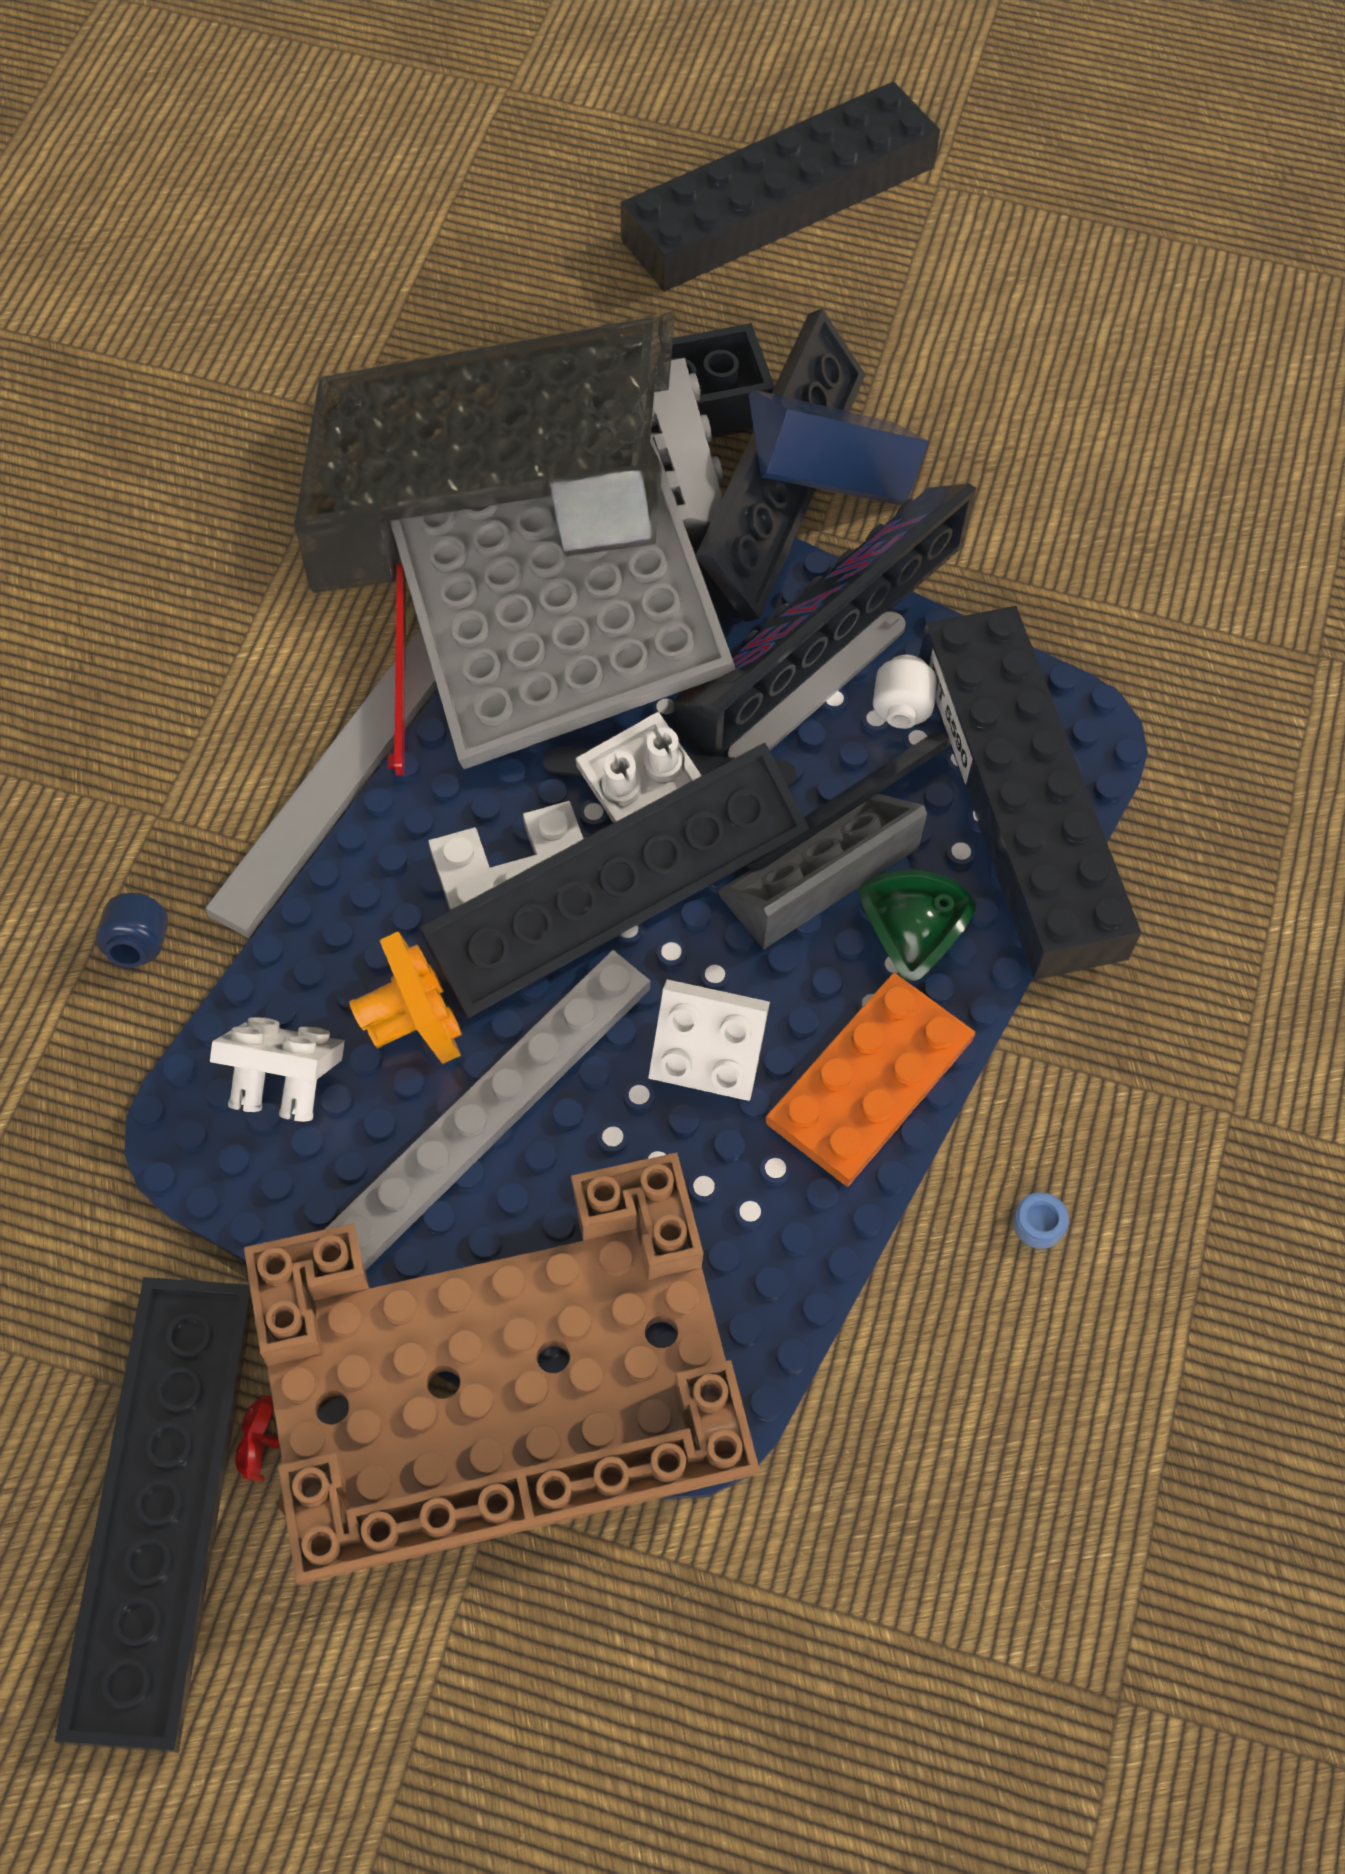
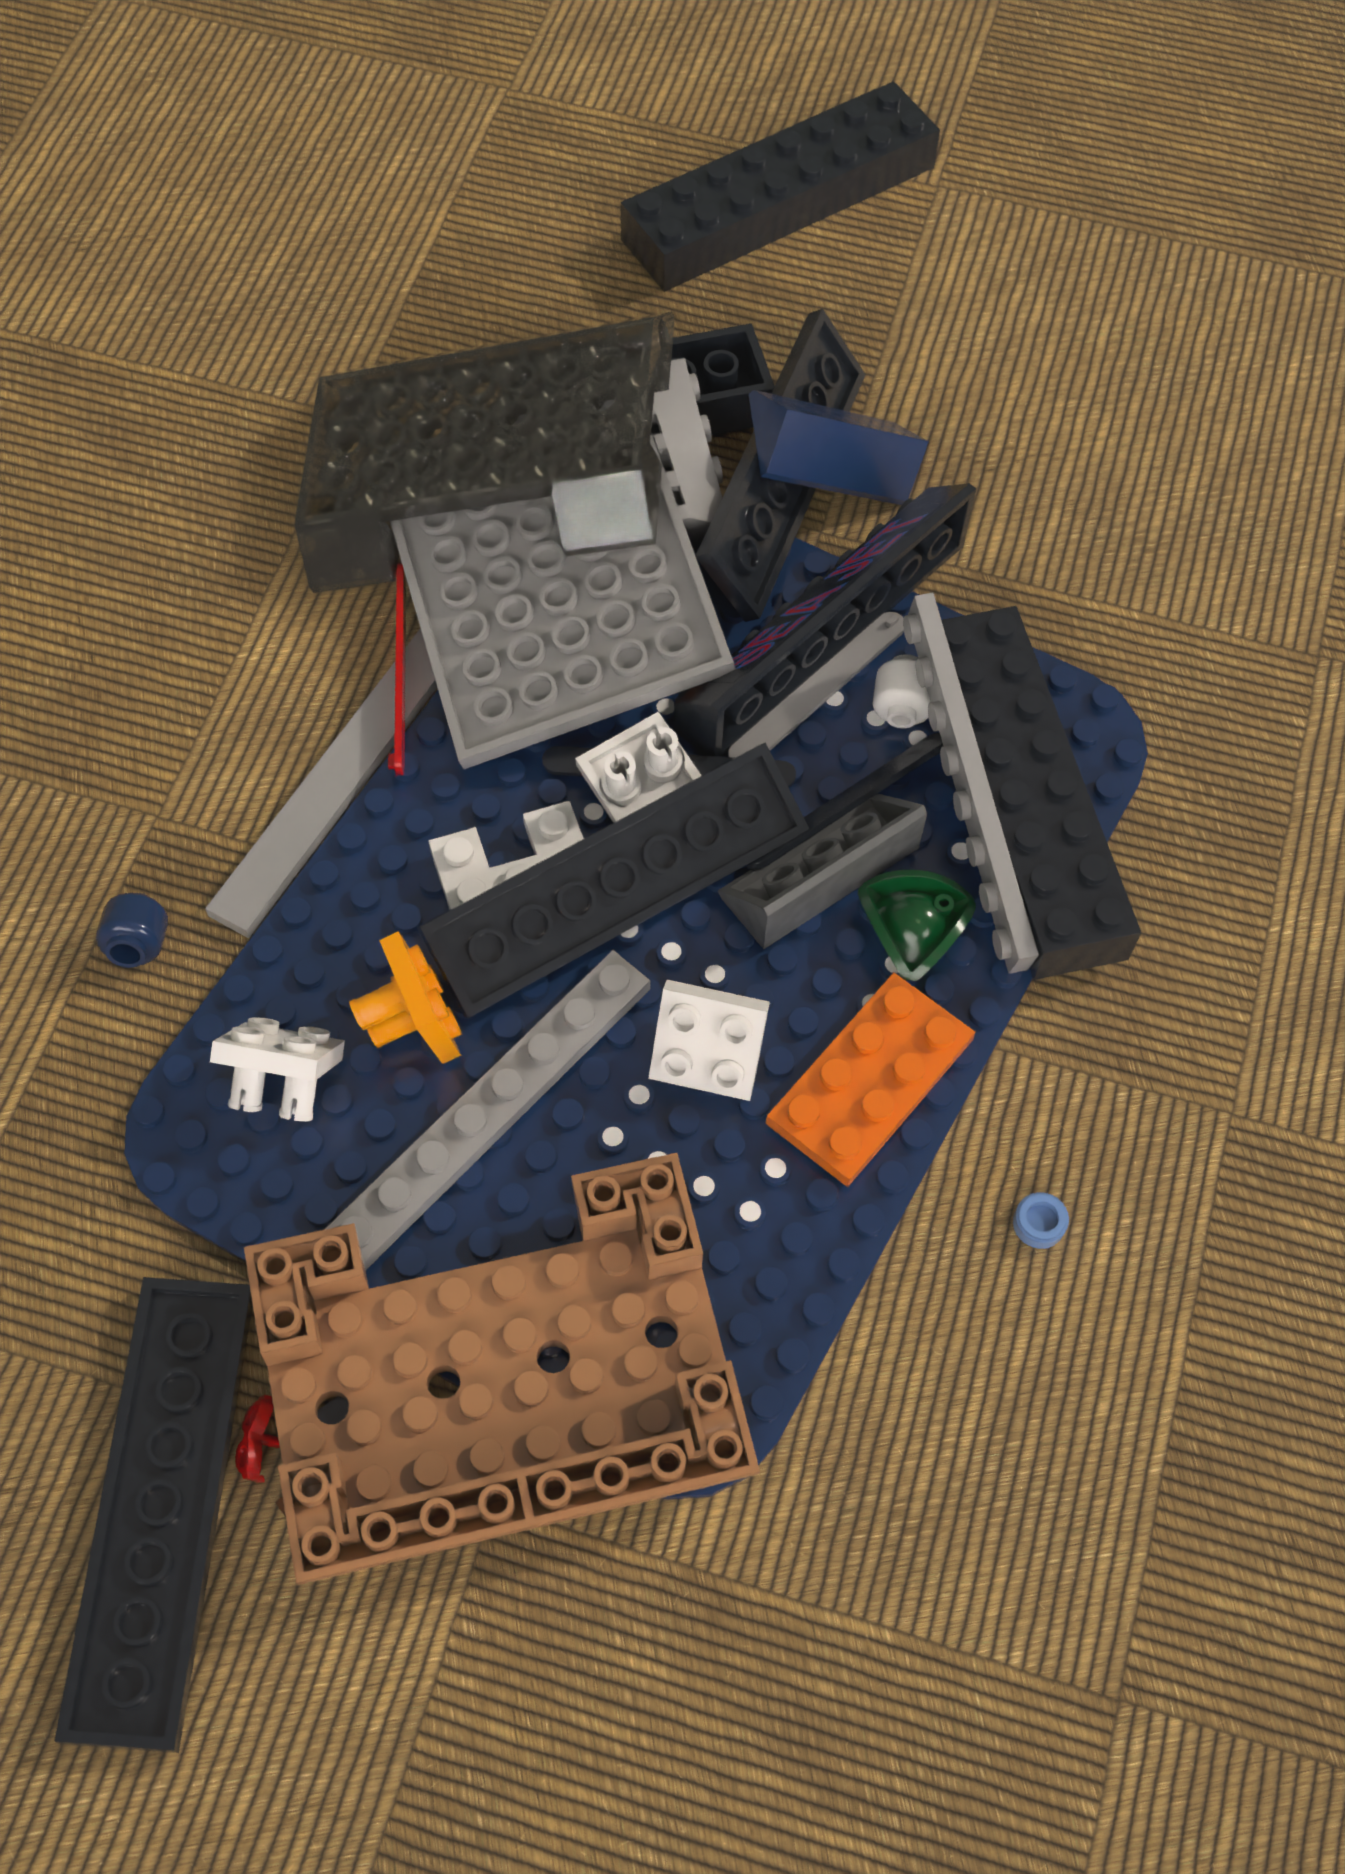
(973, 795): none -> light grey plate

